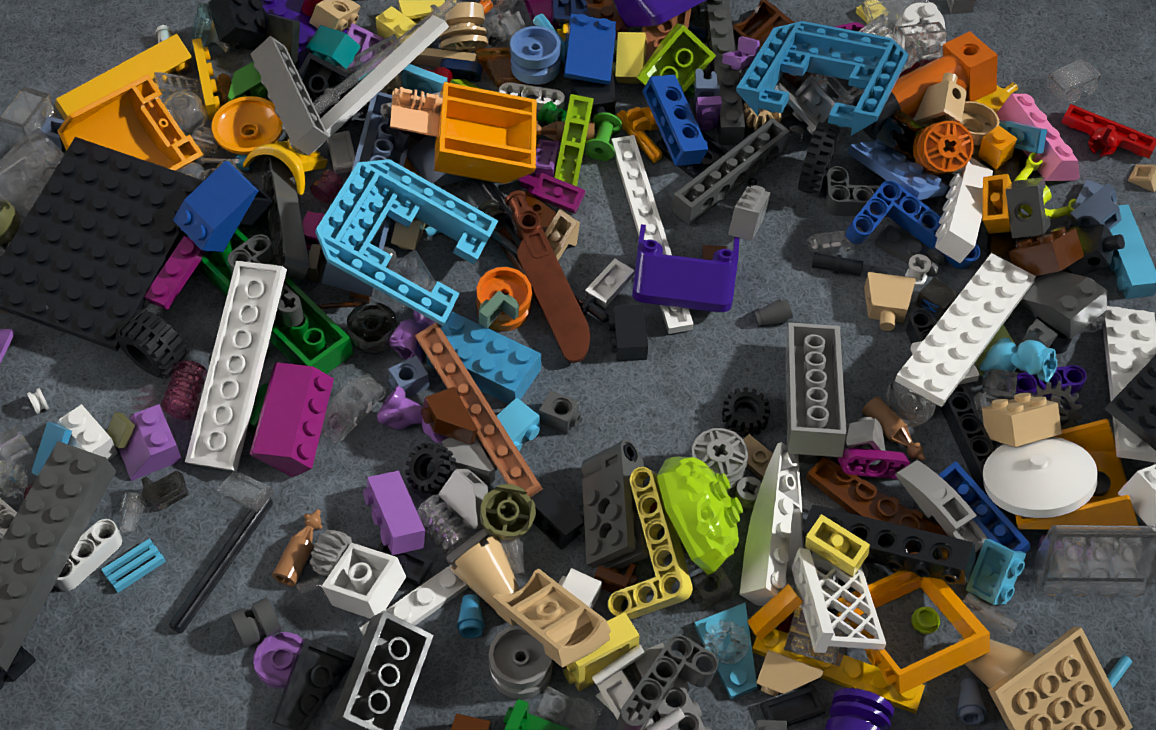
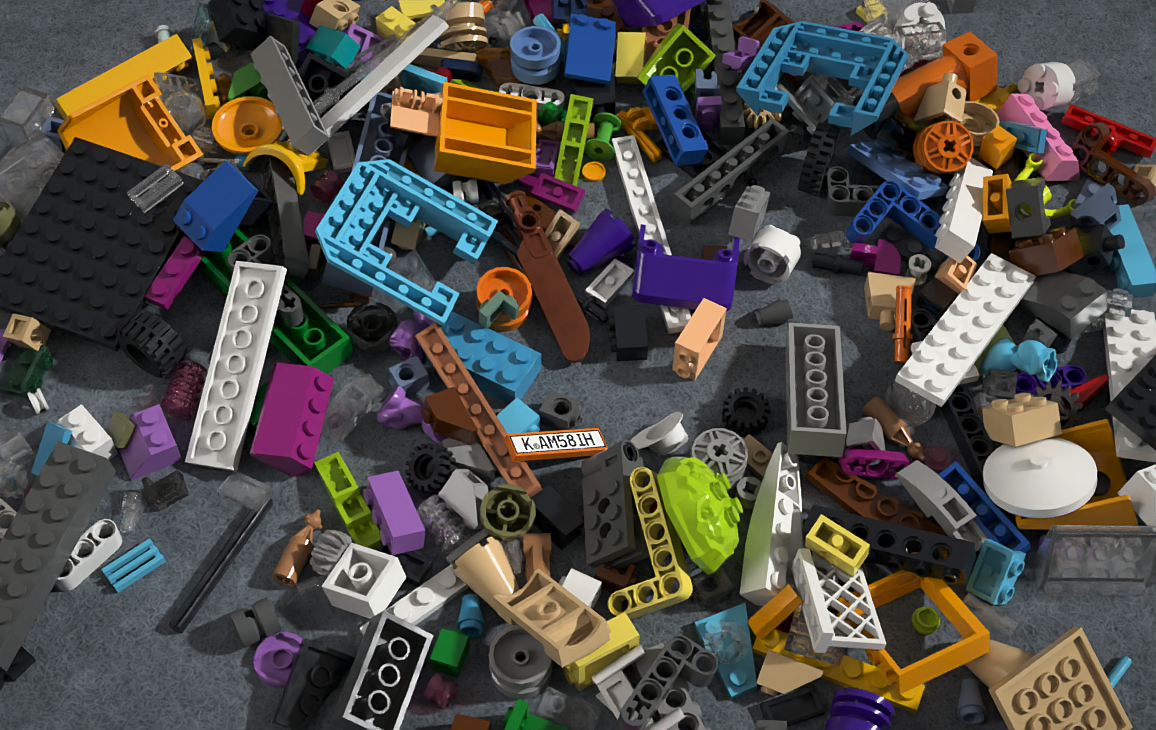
(26, 332): none -> tan brick
(27, 372): none -> clear green bracket
(157, 190): none -> clear tile
(348, 501): none -> lime slope
(440, 691): none -> clear pink wheel
(450, 652): none -> green brick
(466, 191): none -> white wheel
(537, 553): none -> medium nougat piece
(554, 444): none -> tile
(593, 171): none -> light orange piece
(601, 243): none -> dark purple cone
(663, 436): none -> white piece
(698, 339): none -> light nougat window
(772, 254): none -> white brick
(882, 258): none -> magenta brick
(902, 324): none -> orange pin
(937, 458): none -> clear pink plate
(956, 274): none -> light nougat slope
(1048, 84): none -> white brick
(1088, 391): none -> red slope
(1113, 167): none -> reddish brown beam
(1119, 302): none -> clear plate

